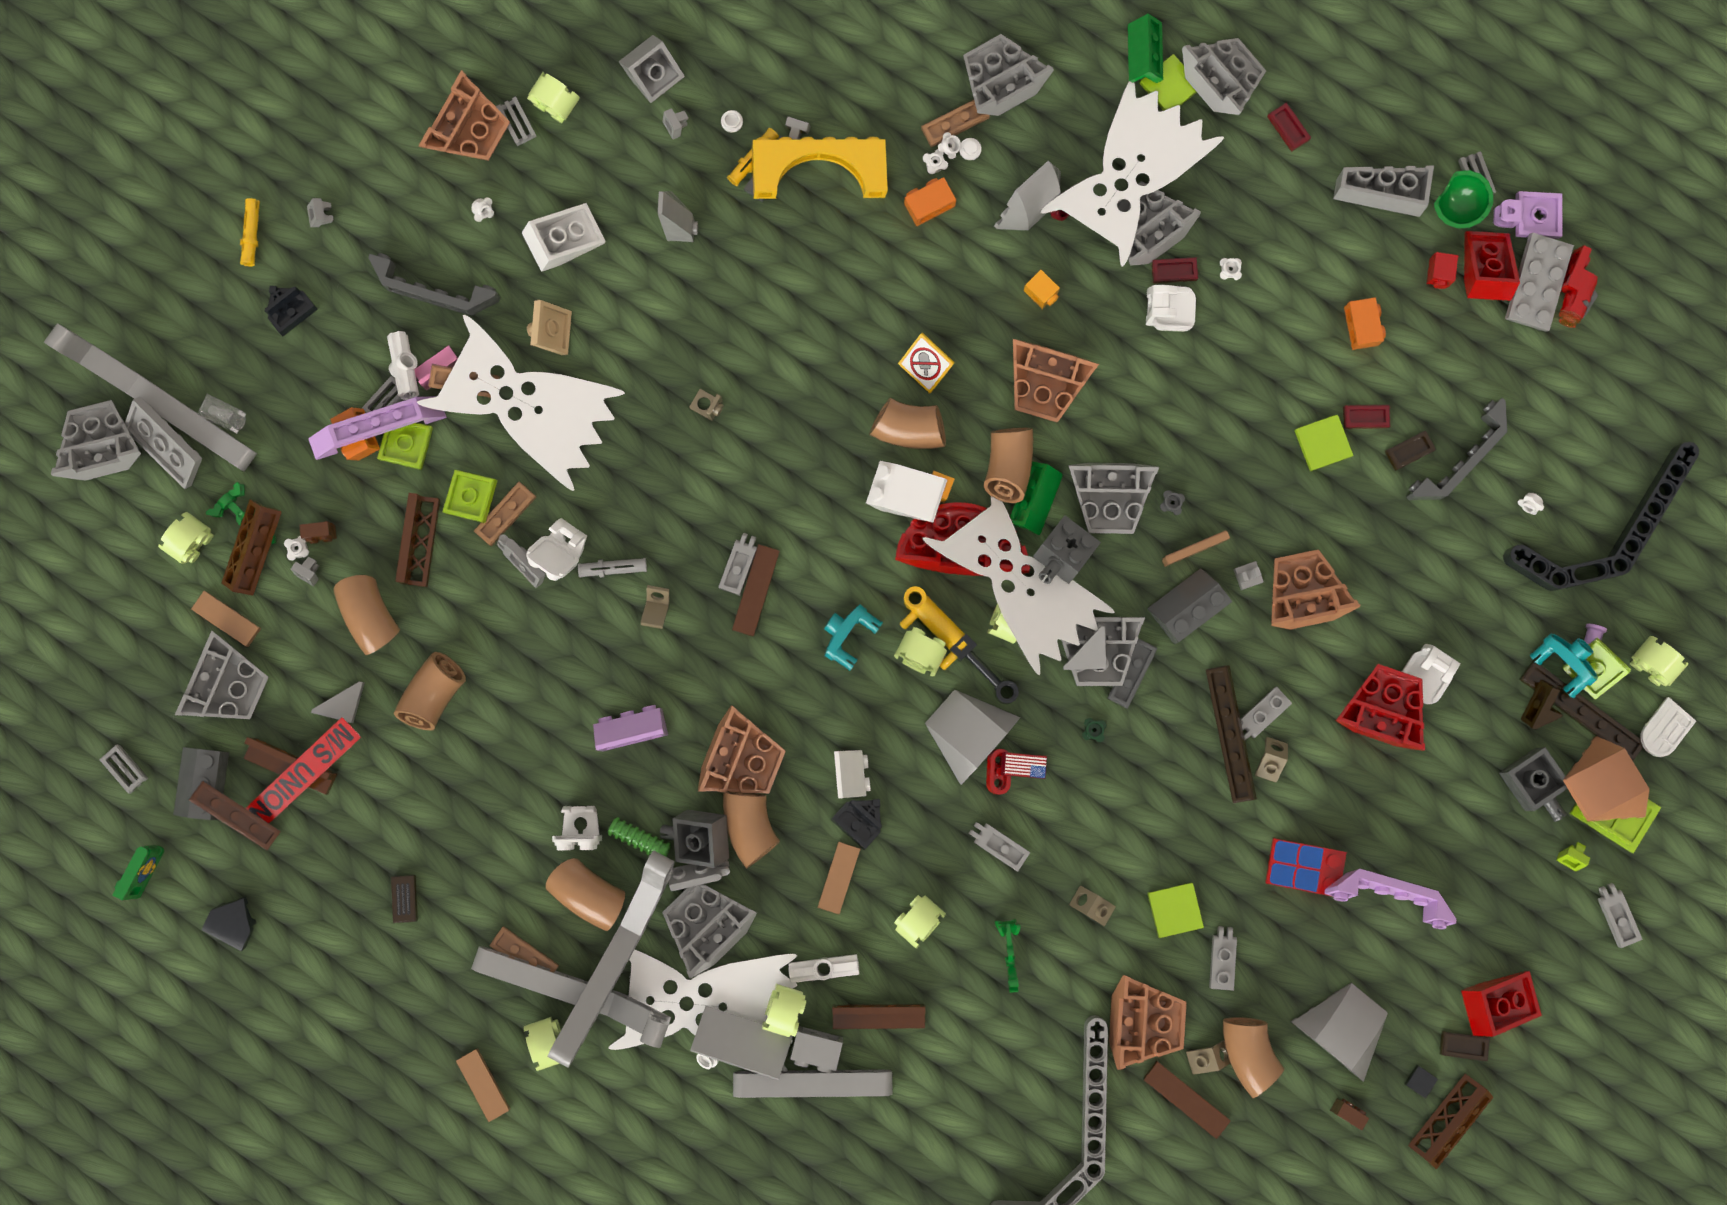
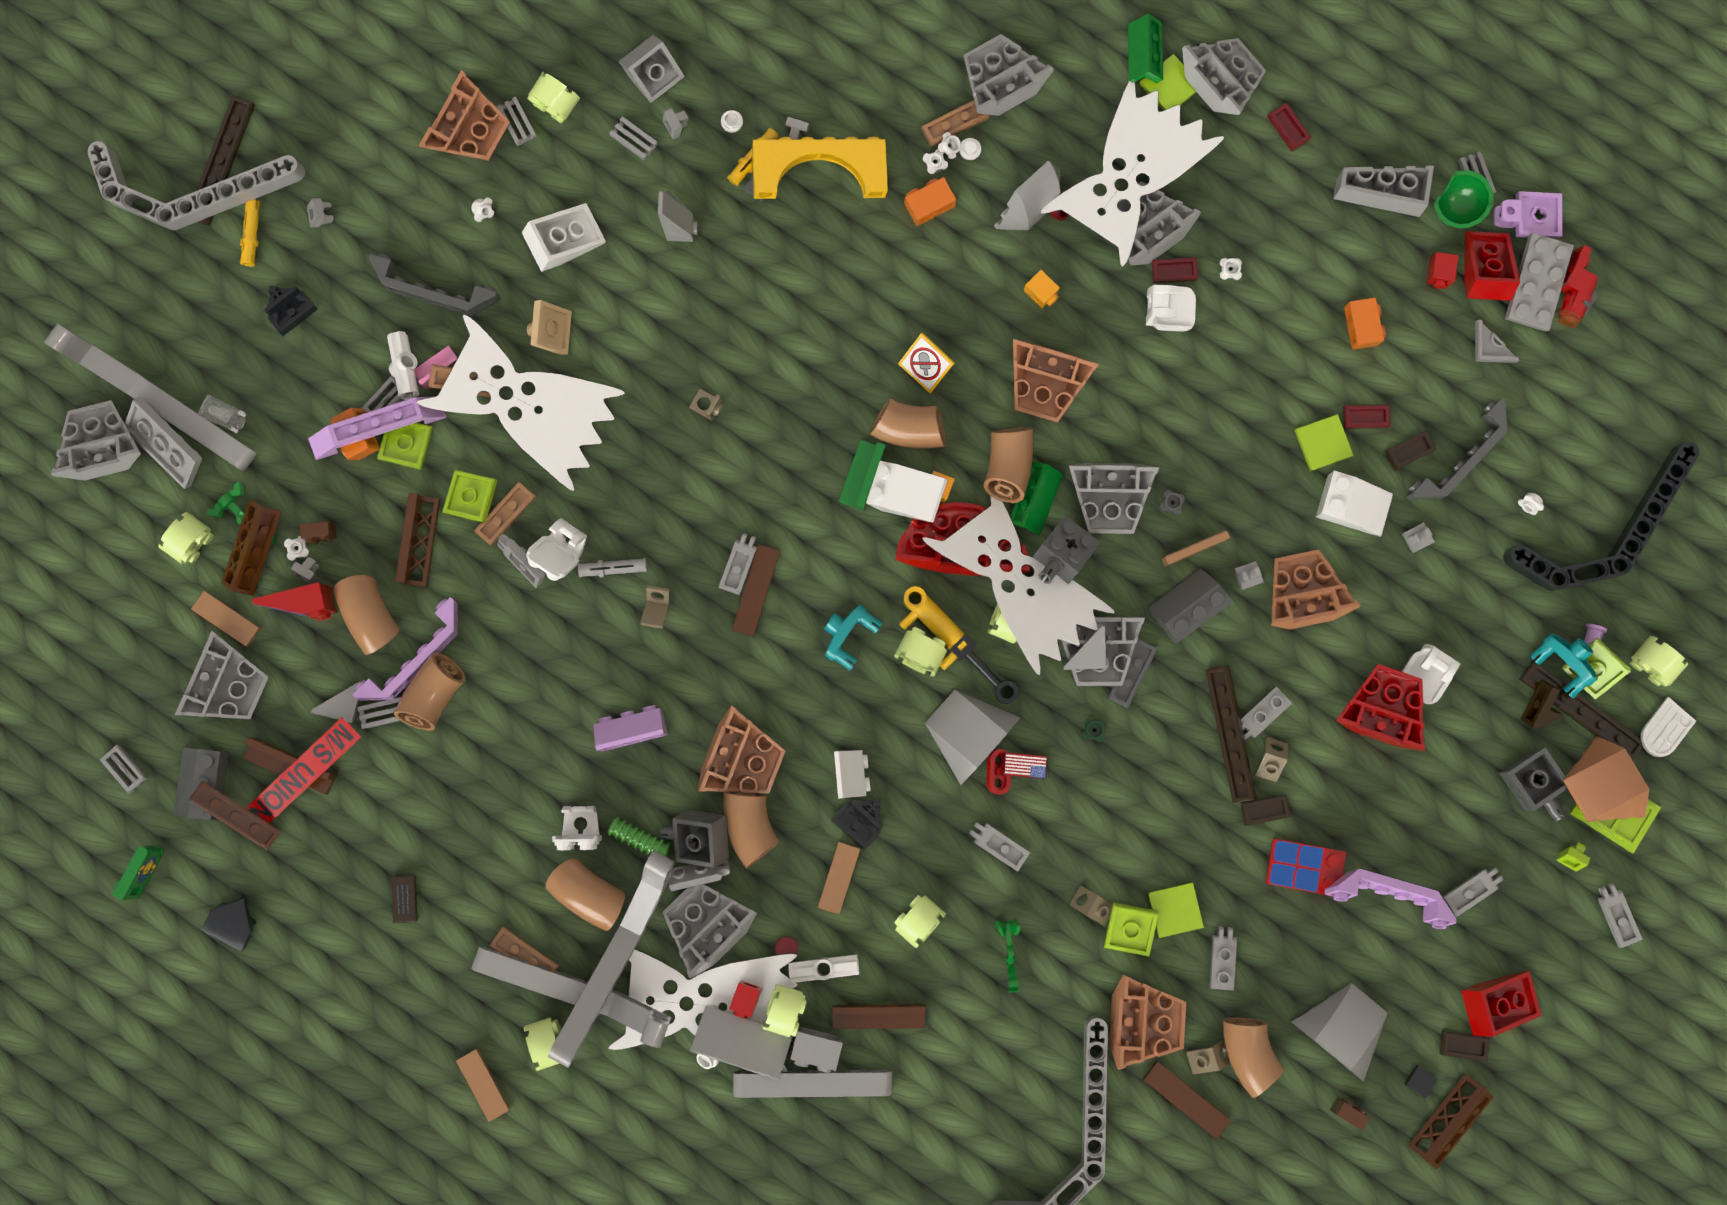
(226, 145): none -> dark brown tile
(285, 170): none -> light grey beam
(309, 600): none -> red slope
(363, 716): none -> light grey tile
(448, 613): none -> lavender slope
(619, 128): none -> light grey tile
(745, 999): none -> red brick
(786, 945): none -> dark red tile
(862, 474): none -> green panel
(1131, 929): none -> lime tile
(1265, 810): none -> dark brown tile
(1354, 503): none -> white slope
(1418, 537): none -> light grey tile
(1472, 891): none -> light grey hinge
(1490, 347): none -> light grey tile

